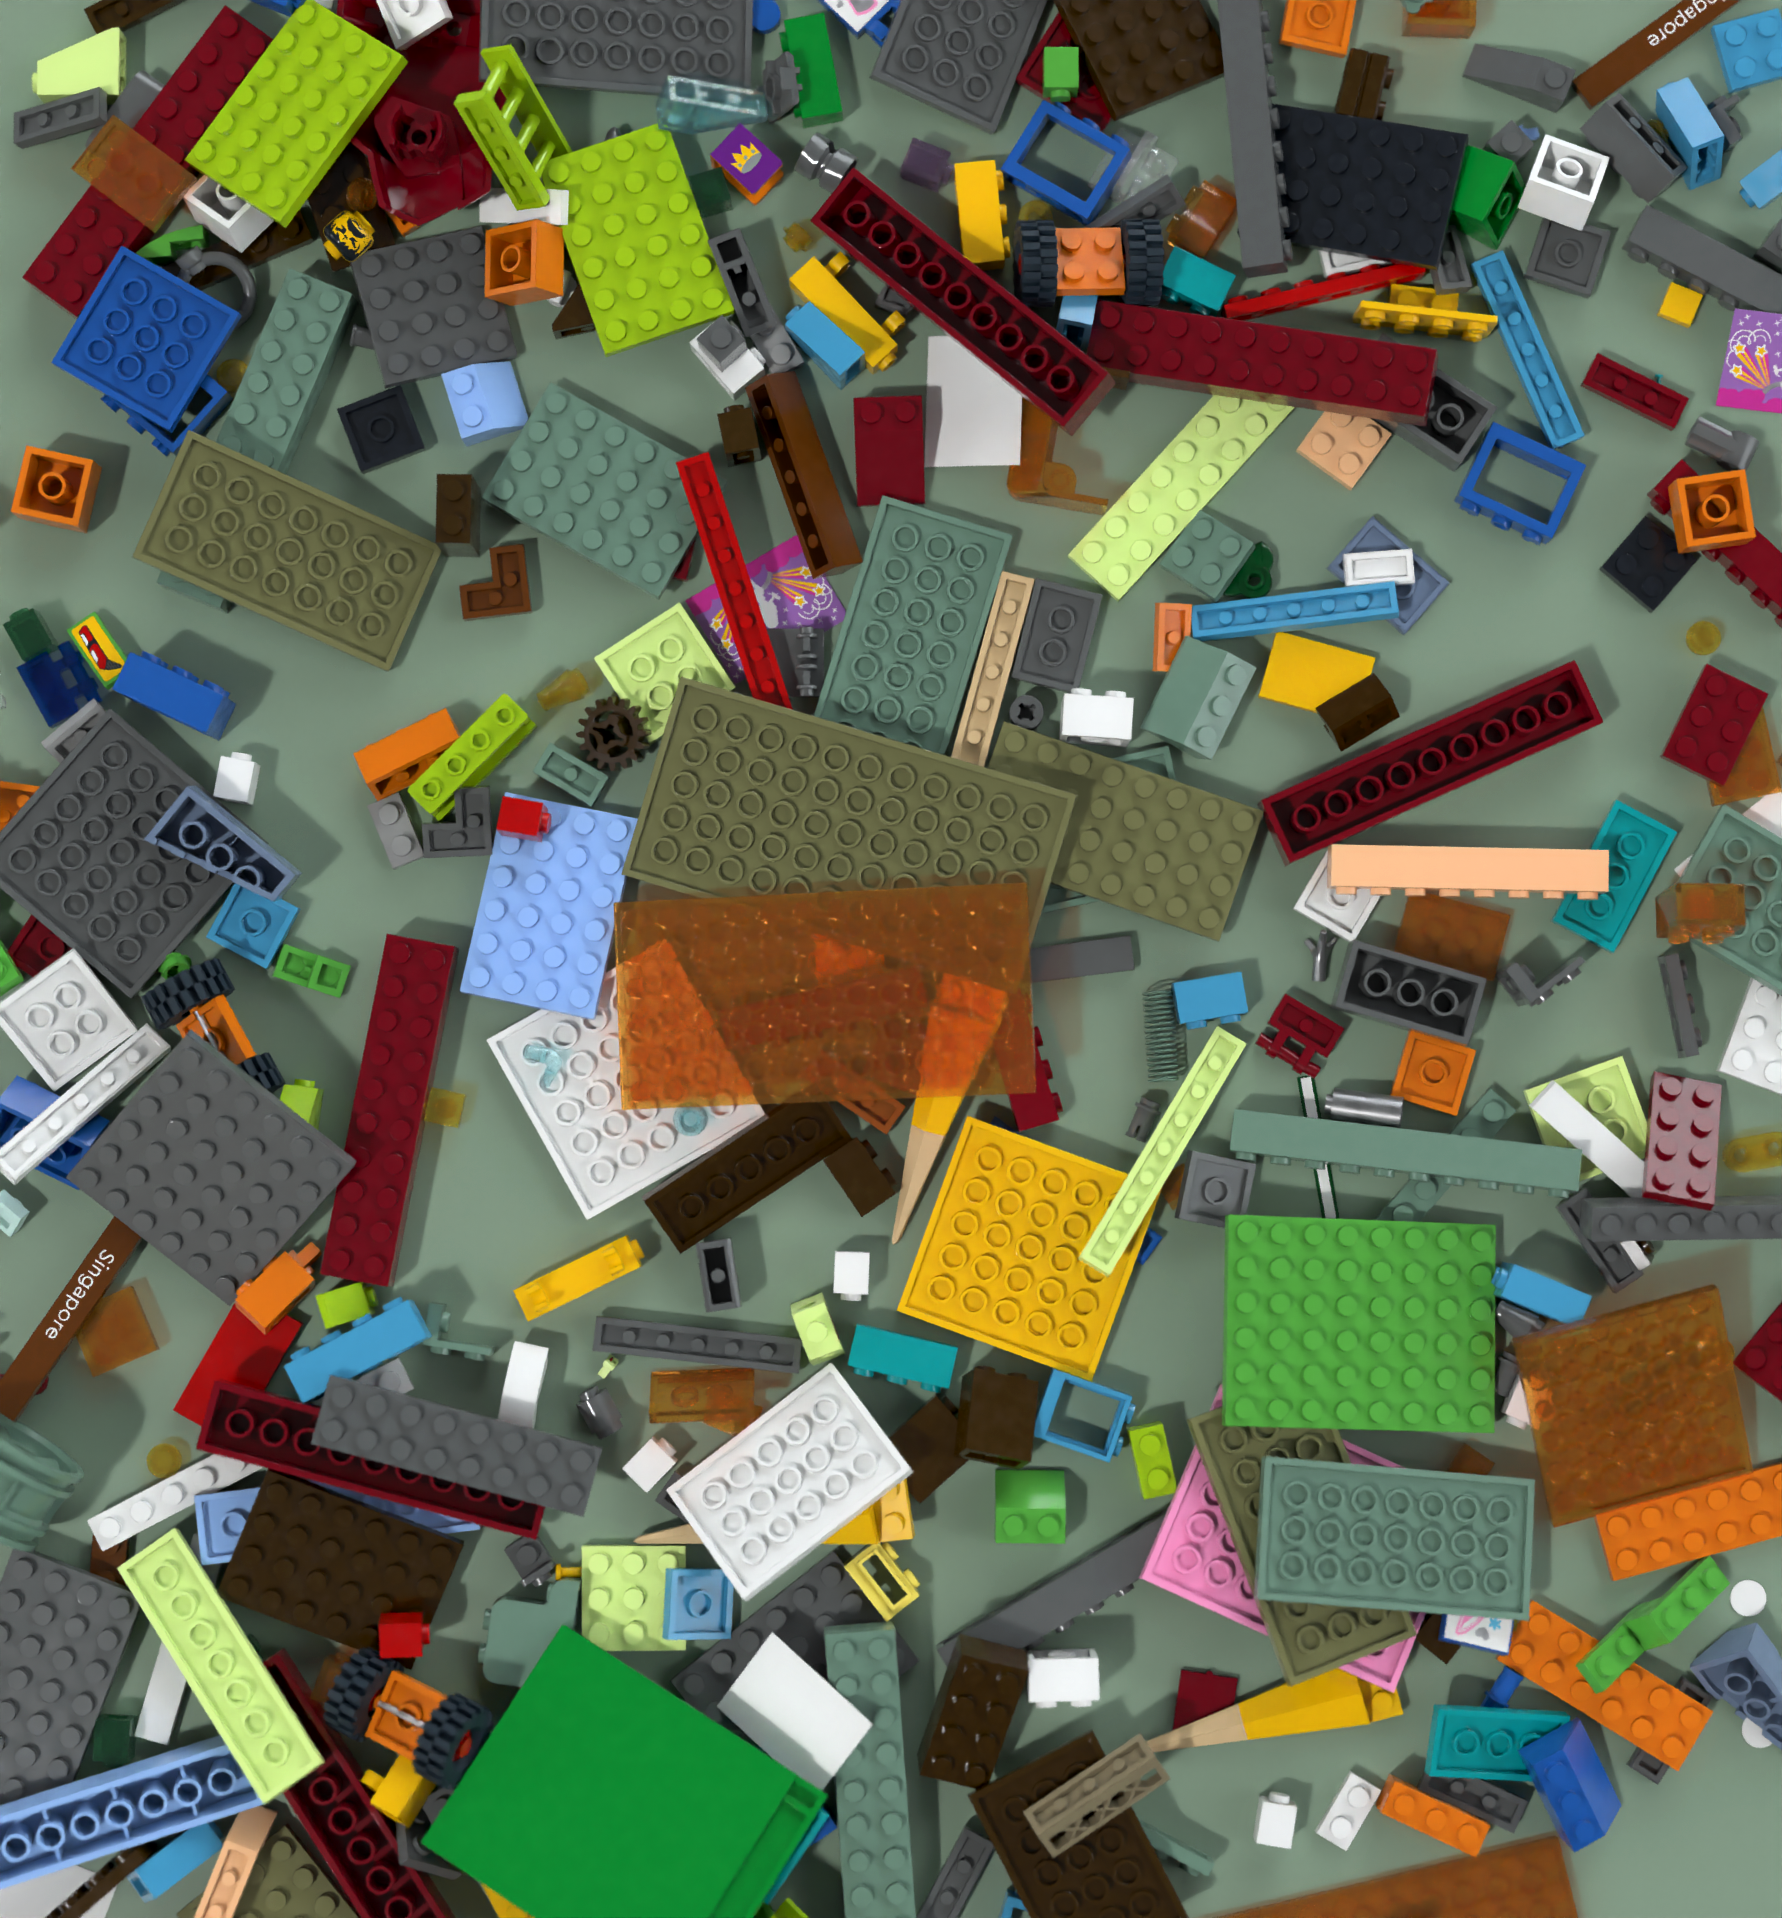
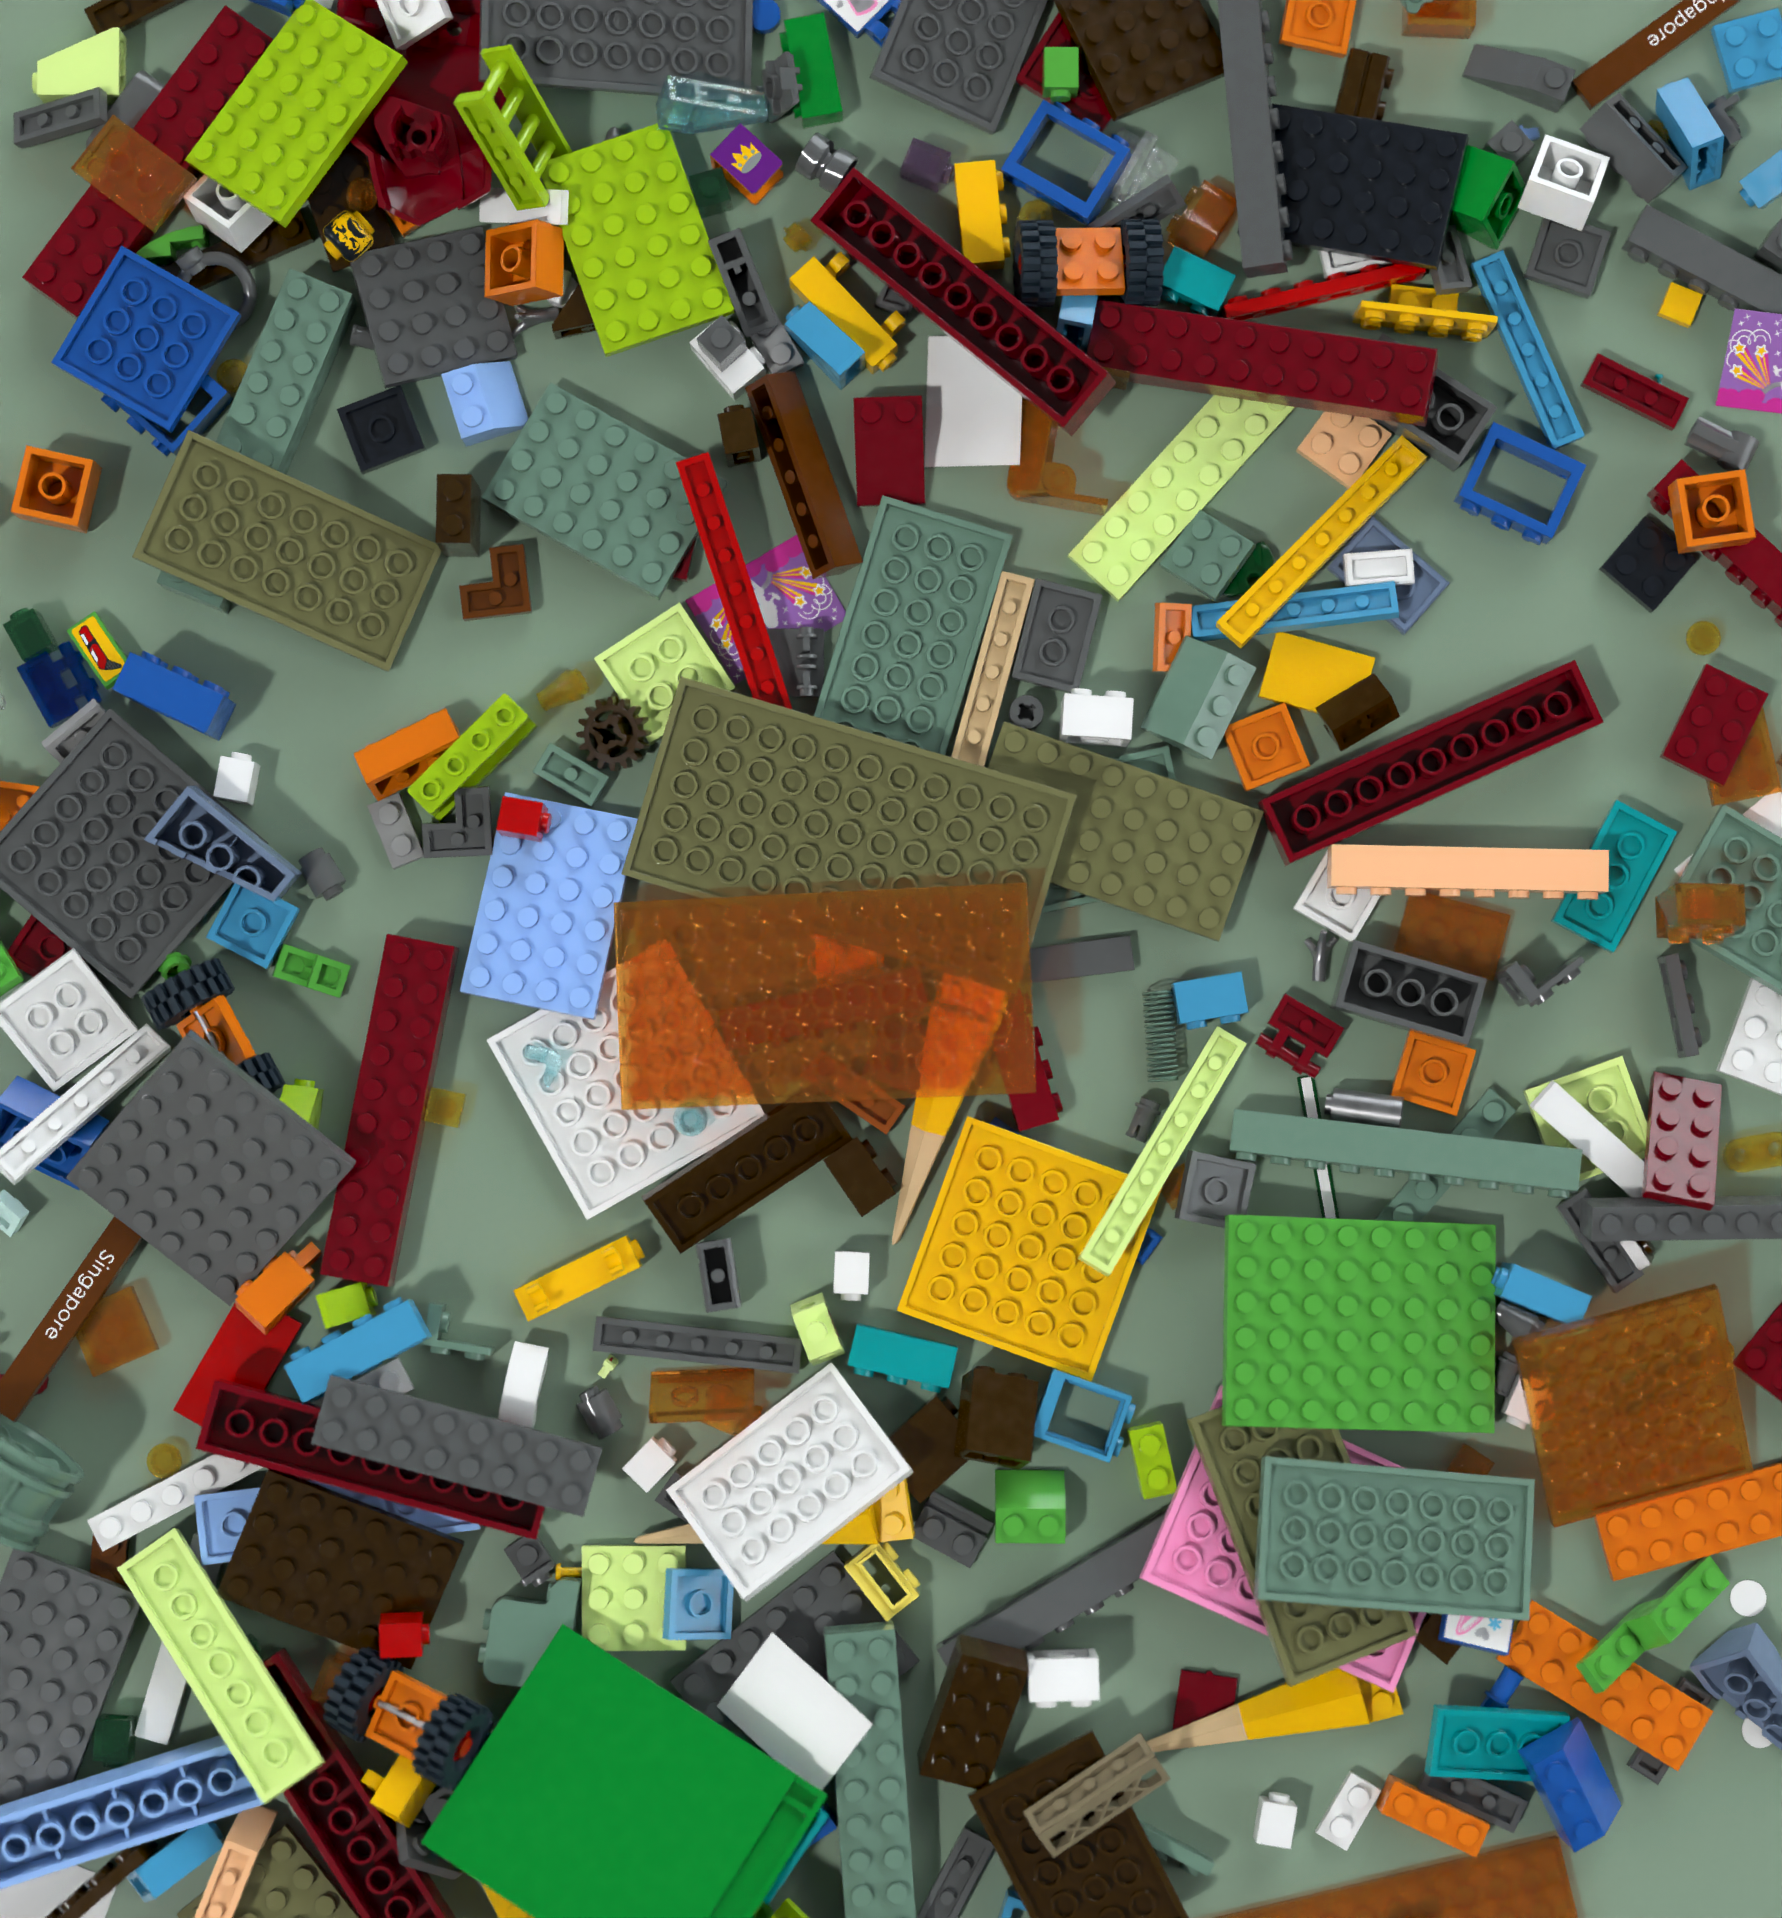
(322, 874): none -> dark grey brick
(533, 317): none -> flat silver bar
(951, 1529): none -> dark grey plate
(1265, 747): none -> orange plate
(1321, 542): none -> yellow plate

